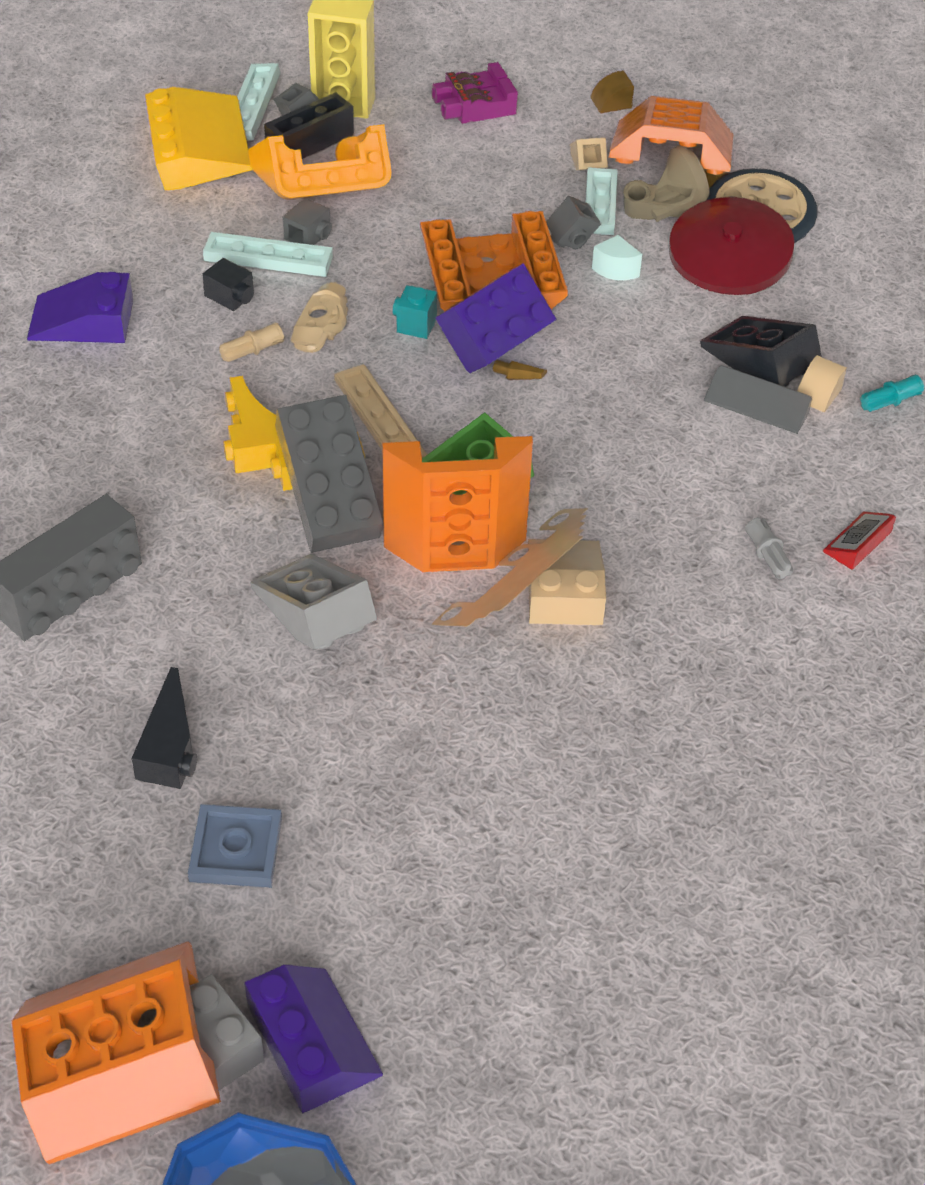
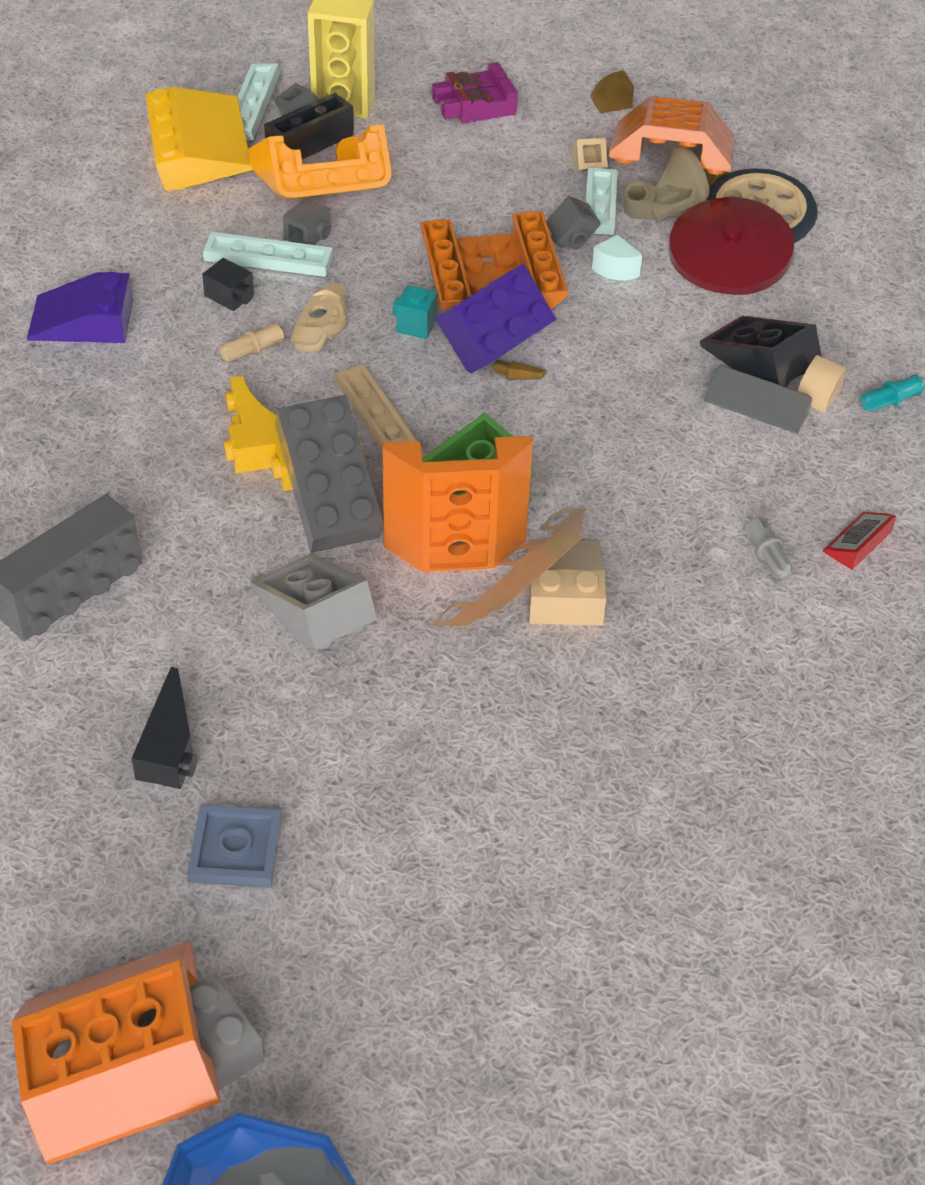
(310, 1034): dark purple slope -> none

